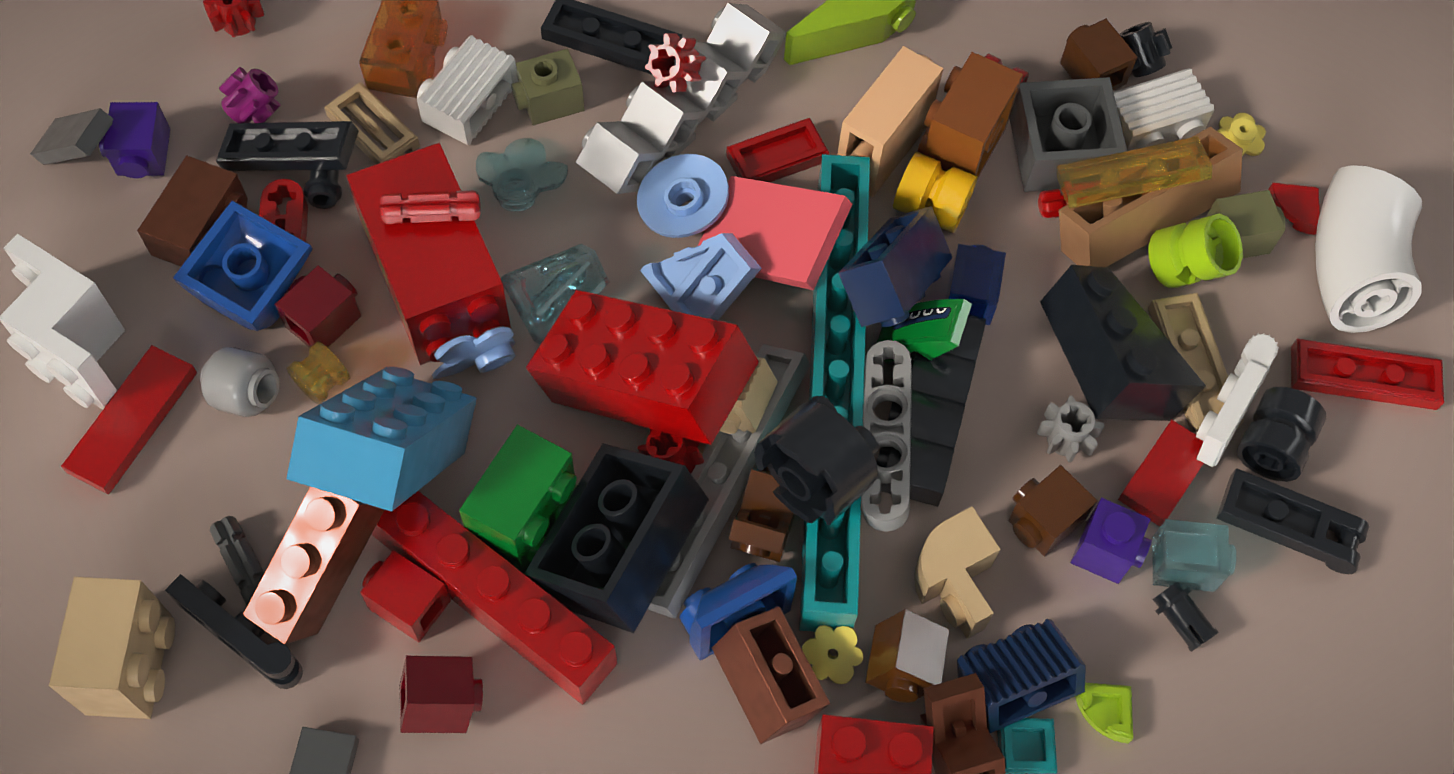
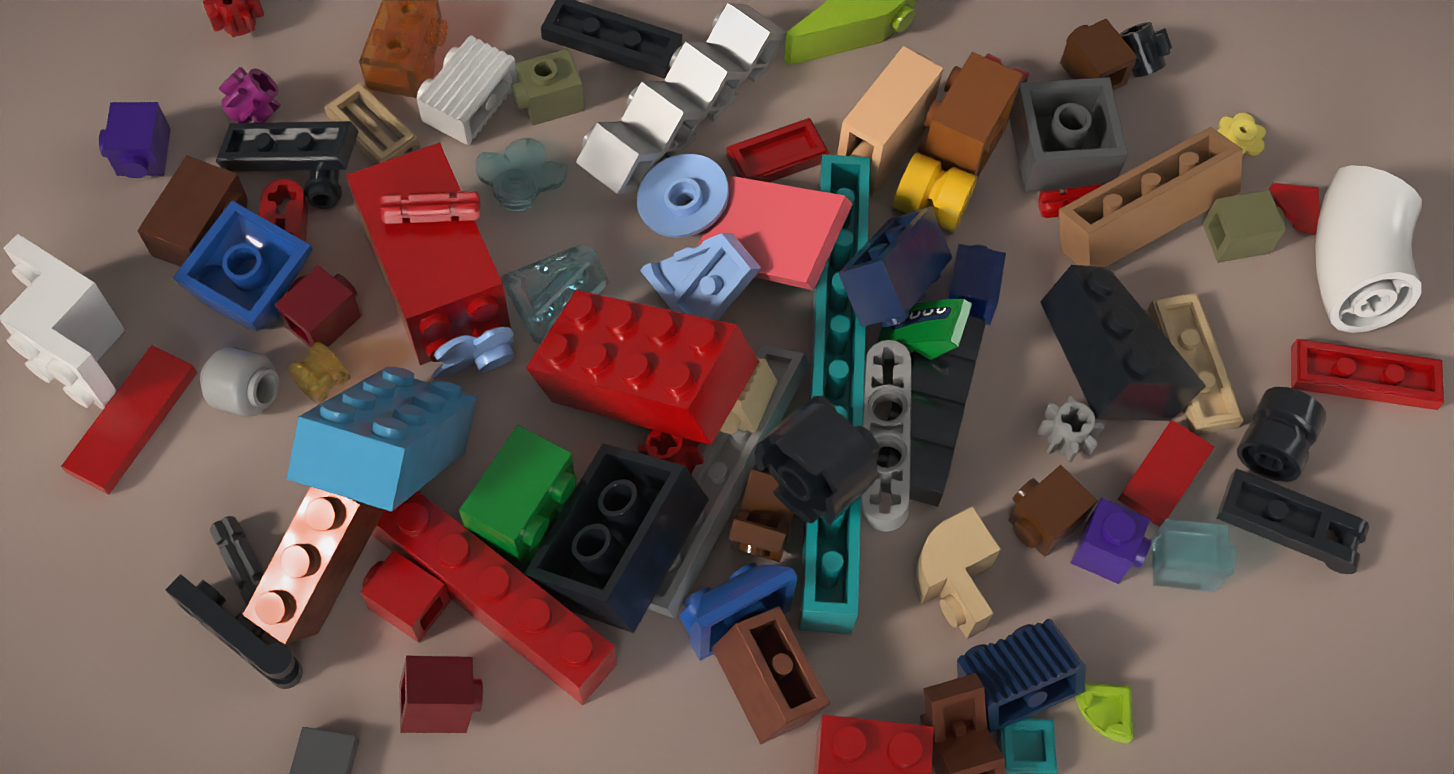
(72, 136): dark grey tile -> none
(112, 648): tan brick -> none
(662, 62): red gear -> none
(839, 667): light yellow plant -> none
(907, 656): reddish brown brick -> none
(1134, 172): clear yellow tile -> none
(1163, 110): white brick -> none
(1184, 615): black pin -> none
(1195, 251): lime wheel -> none
(1237, 397): white hinge -> none

